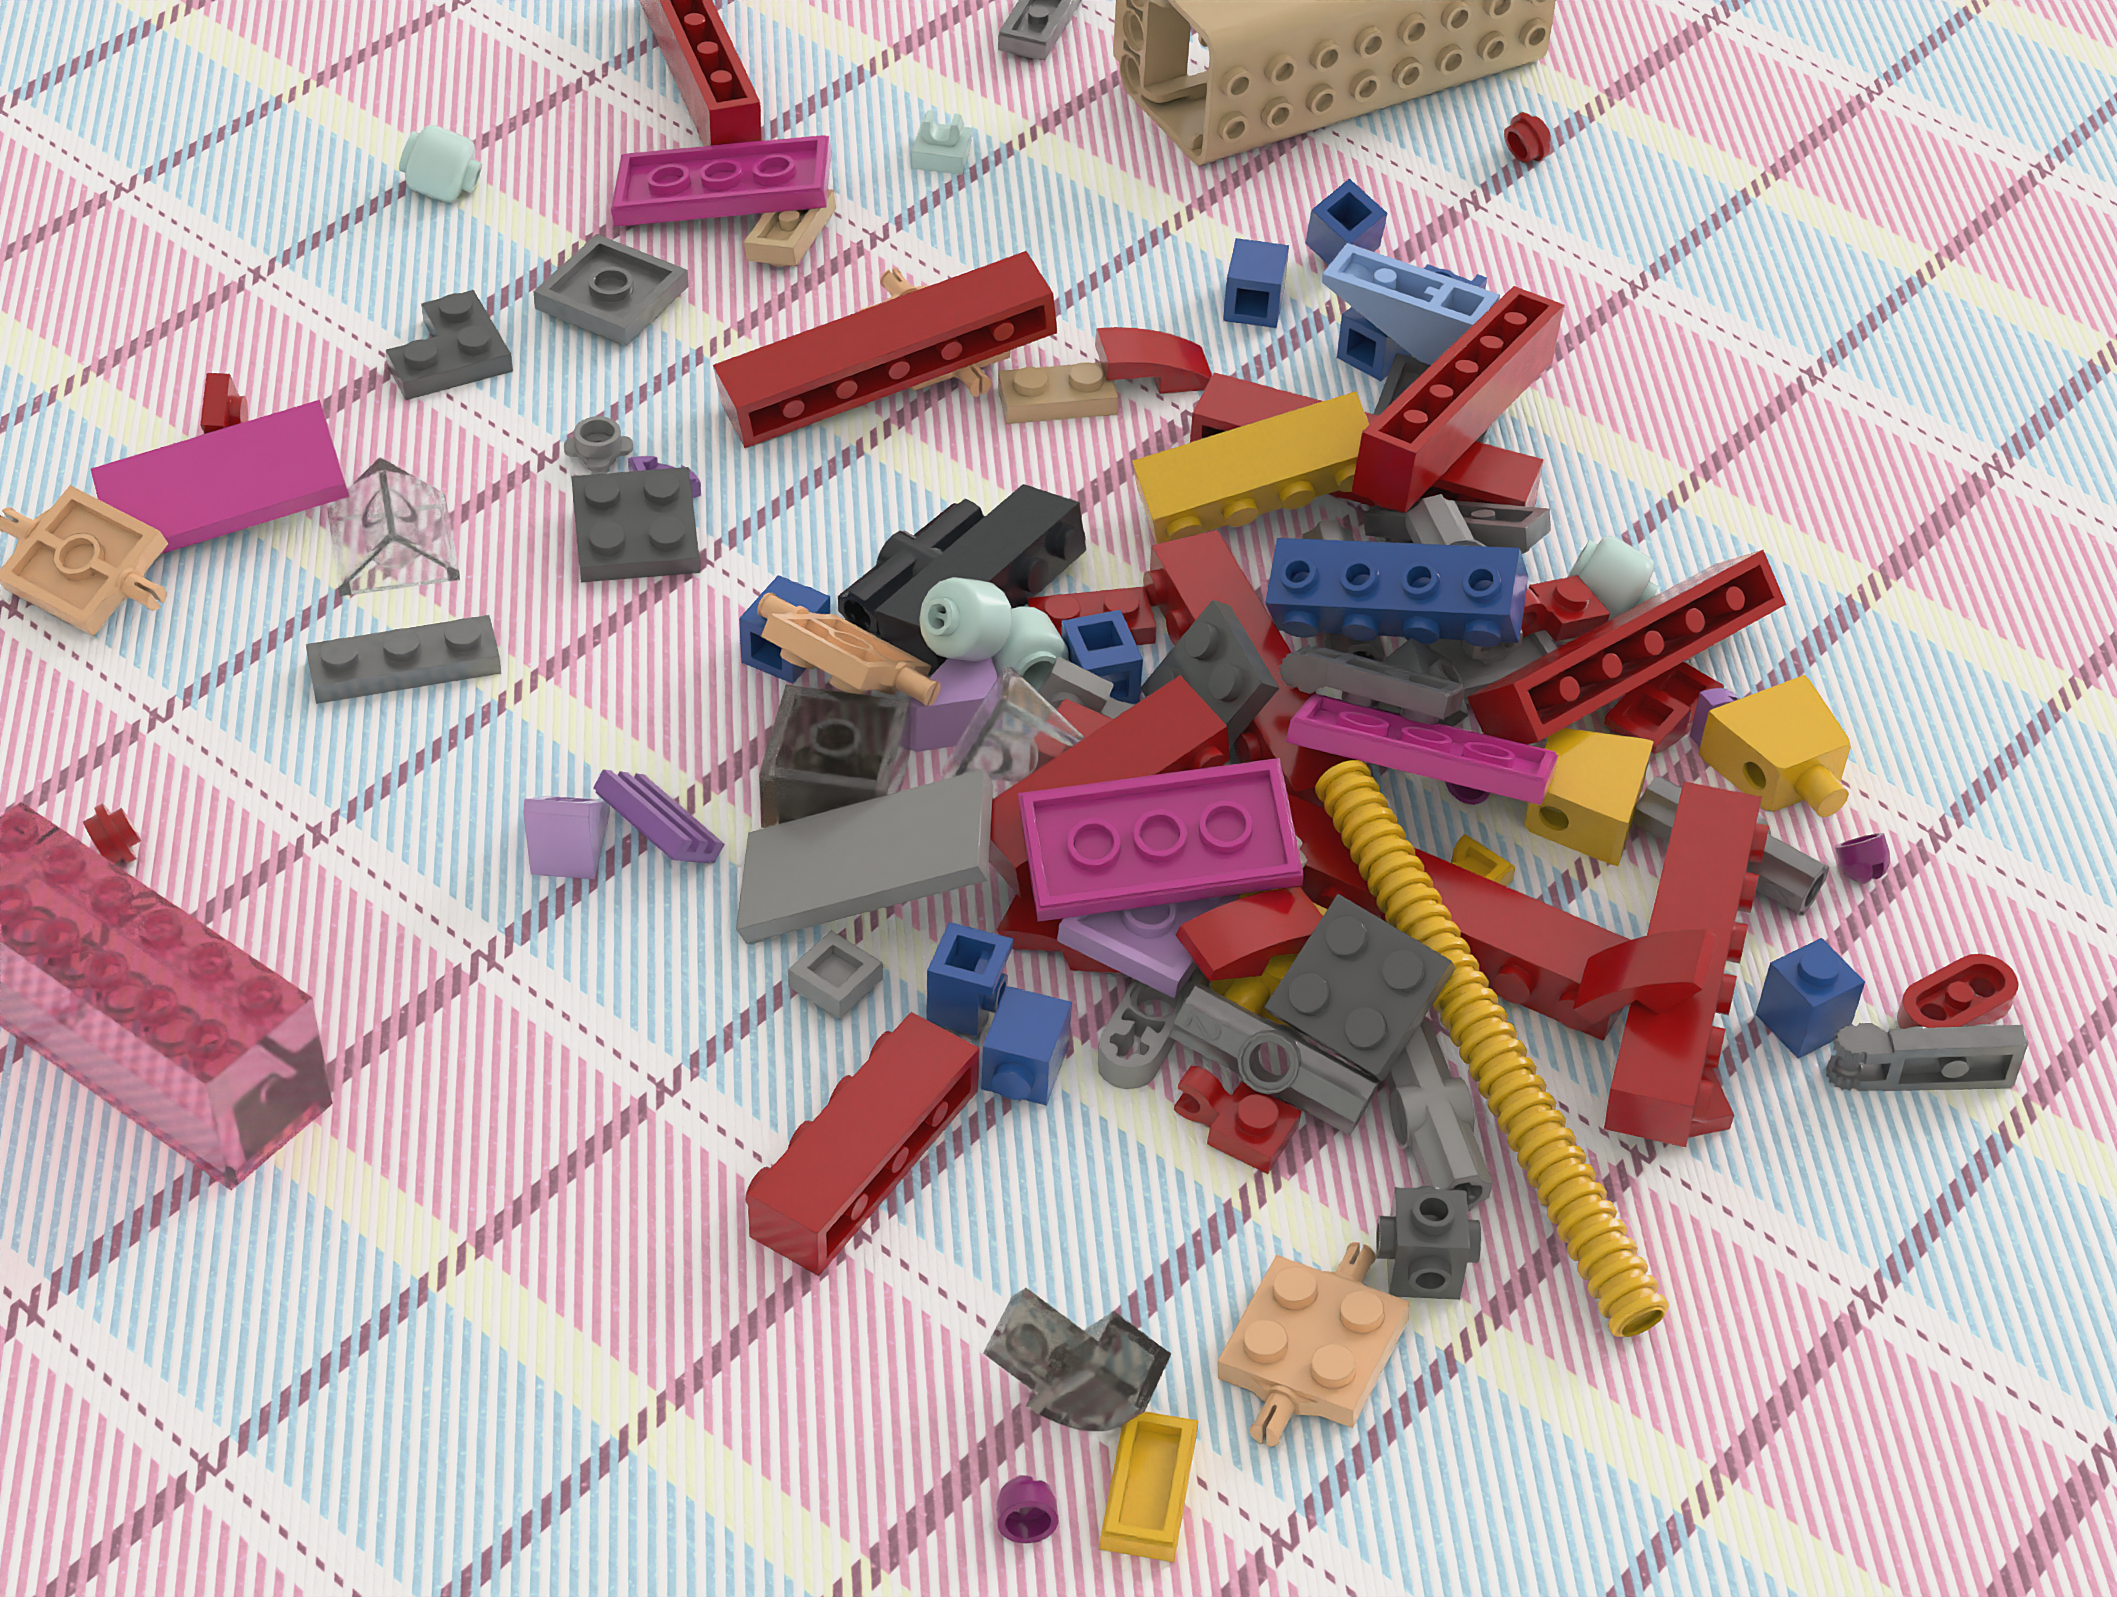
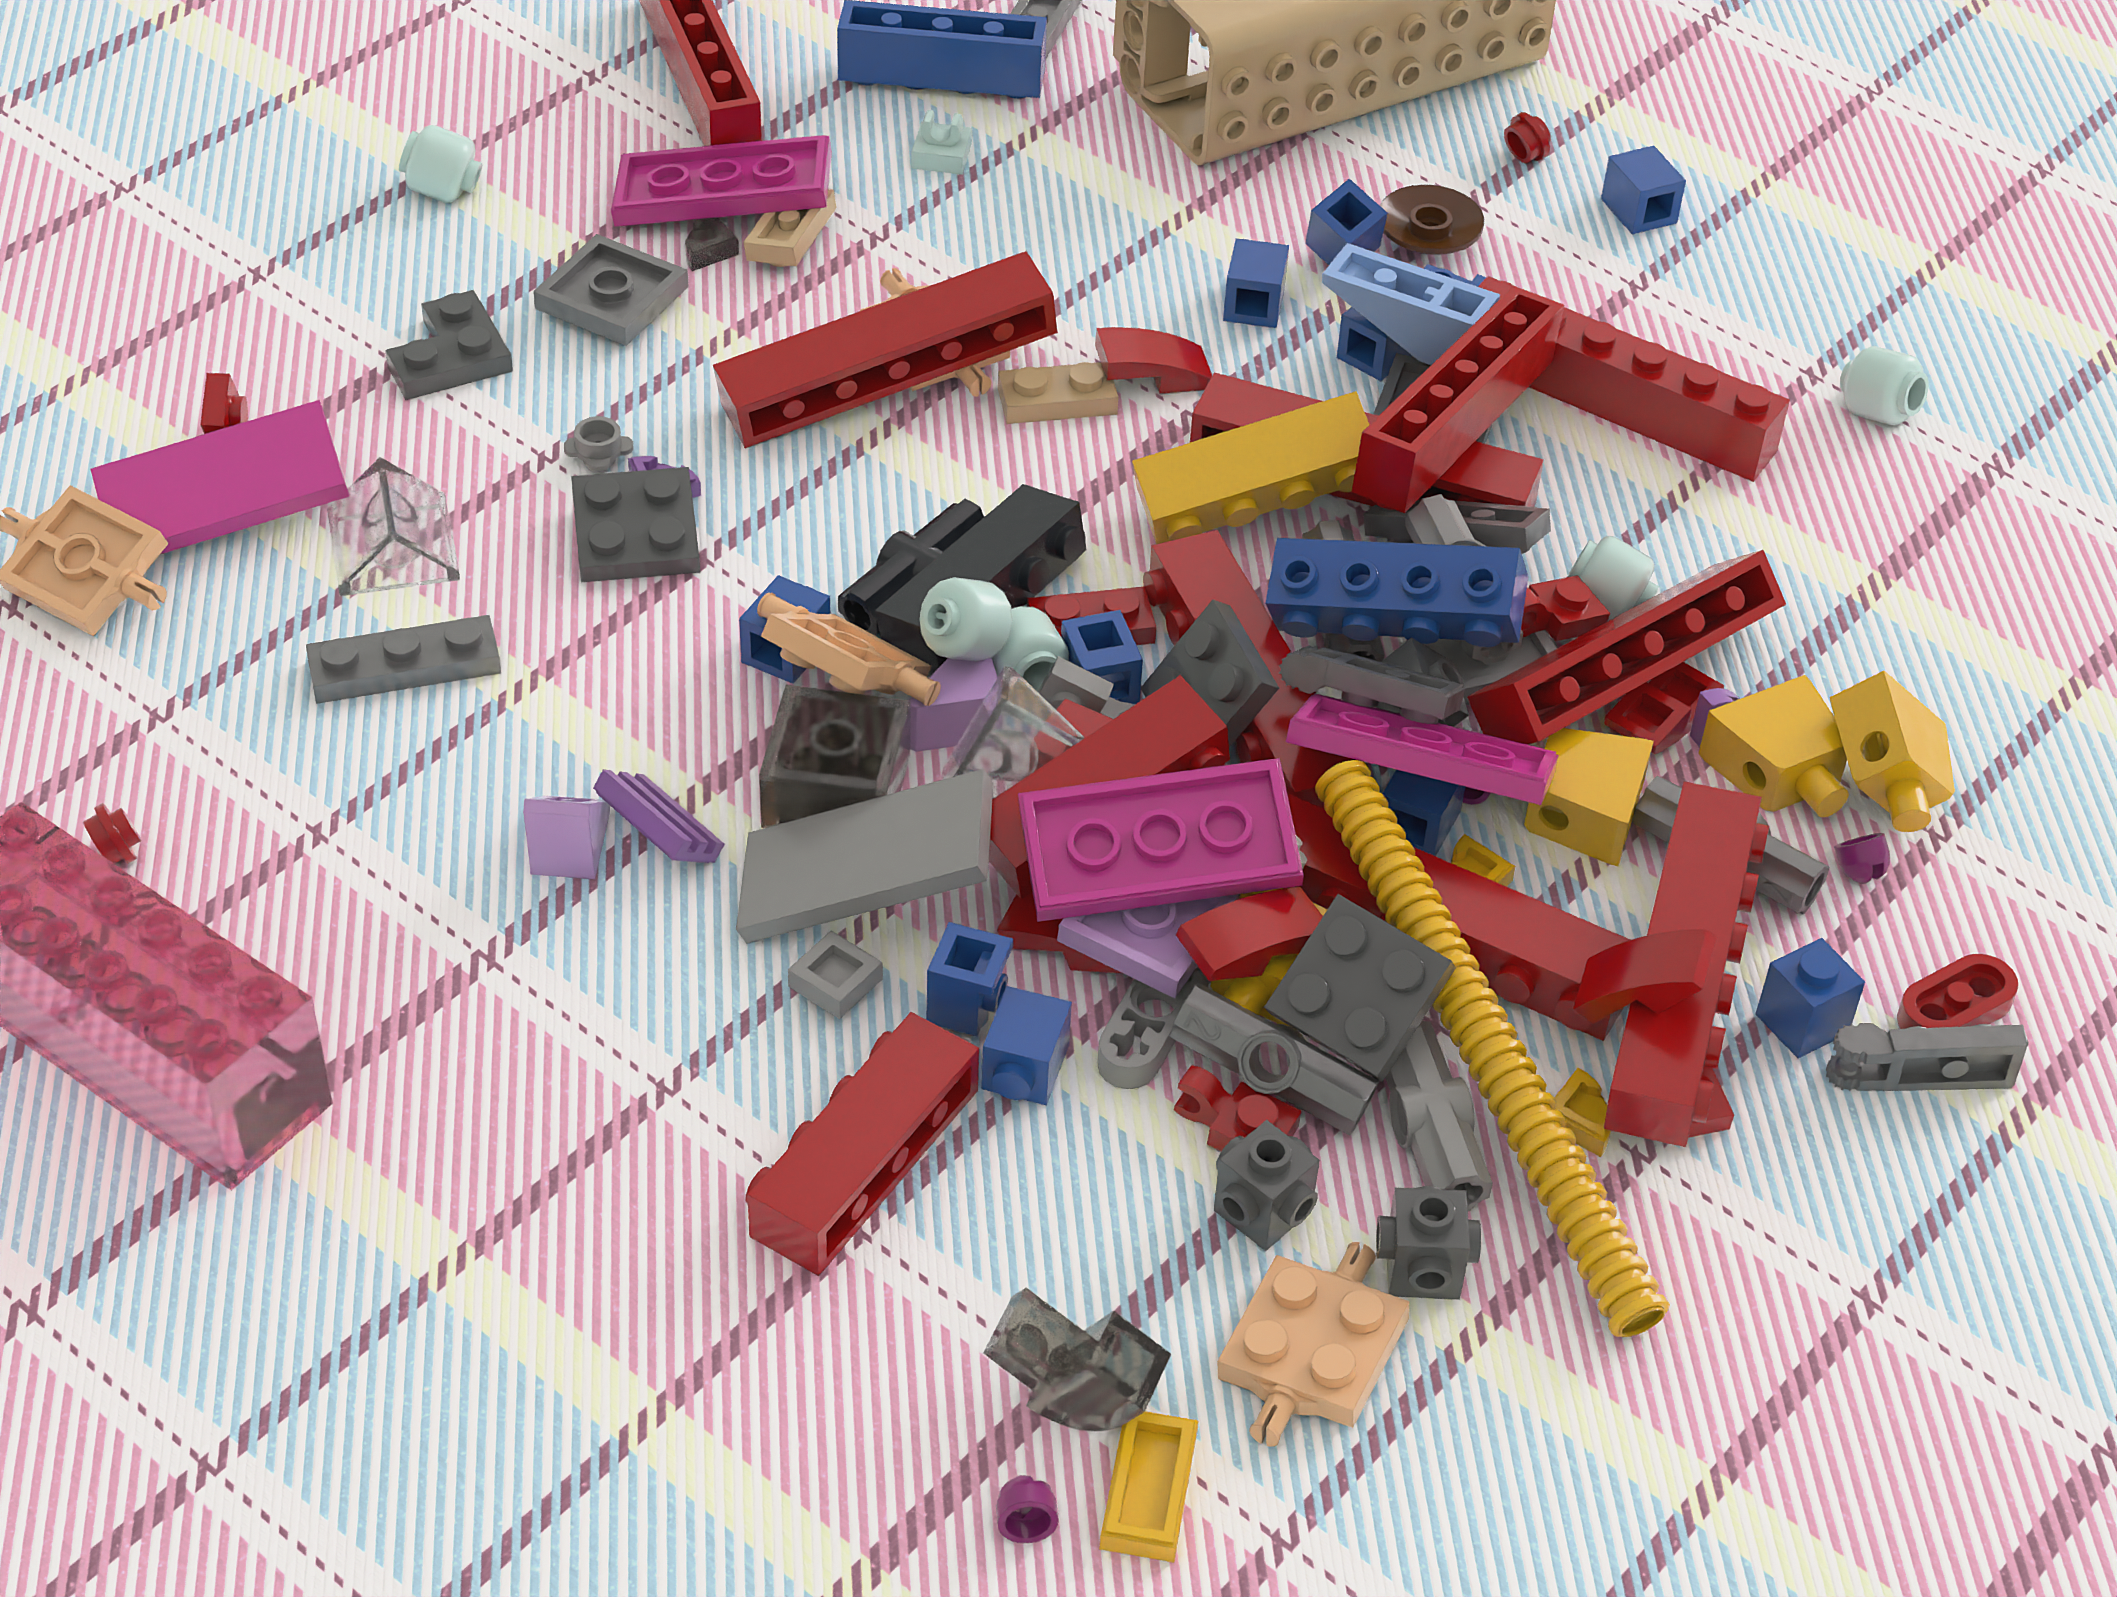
(709, 243): none -> clear smoke tile
(941, 49): none -> blue brick
(1266, 1184): none -> dark grey brick
(1424, 808): none -> blue brick
(1432, 219): none -> reddish brown dish
(1584, 1111): none -> yellow tile
(1643, 189): none -> blue brick
(1661, 394): none -> red brick
(1884, 385): none -> light aqua head
(1894, 749): none -> yellow torso

